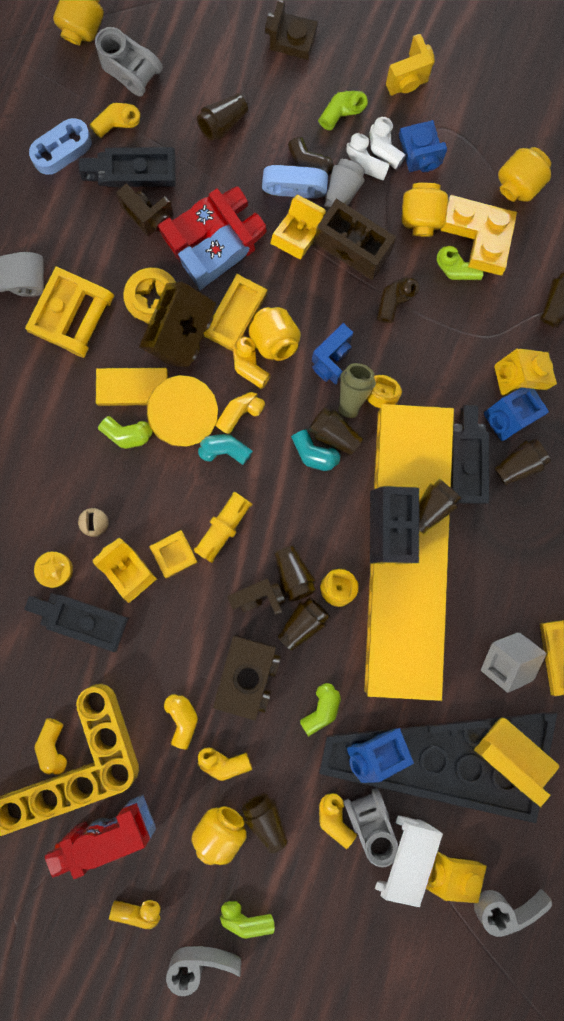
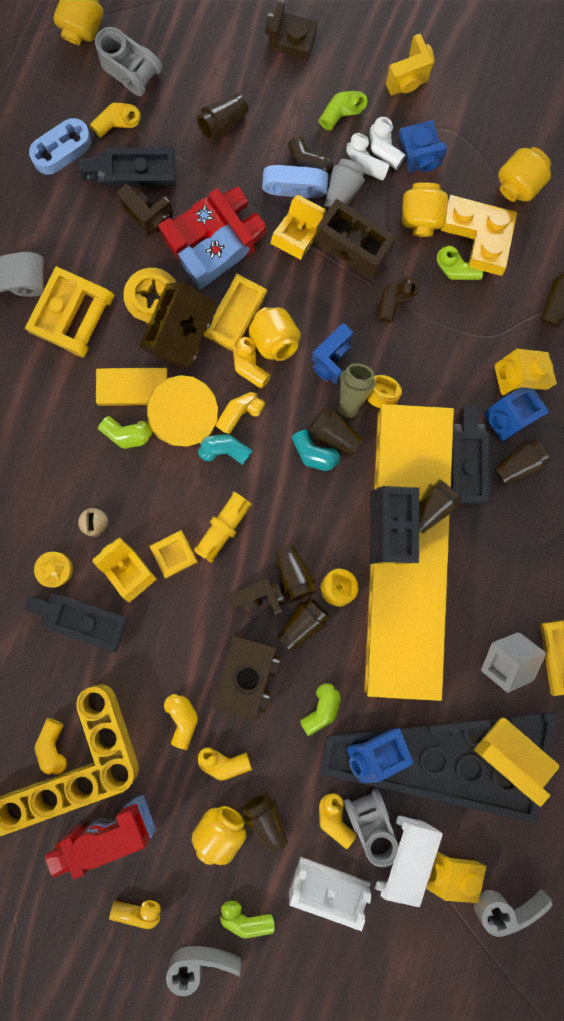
(330, 893): none -> white hinge

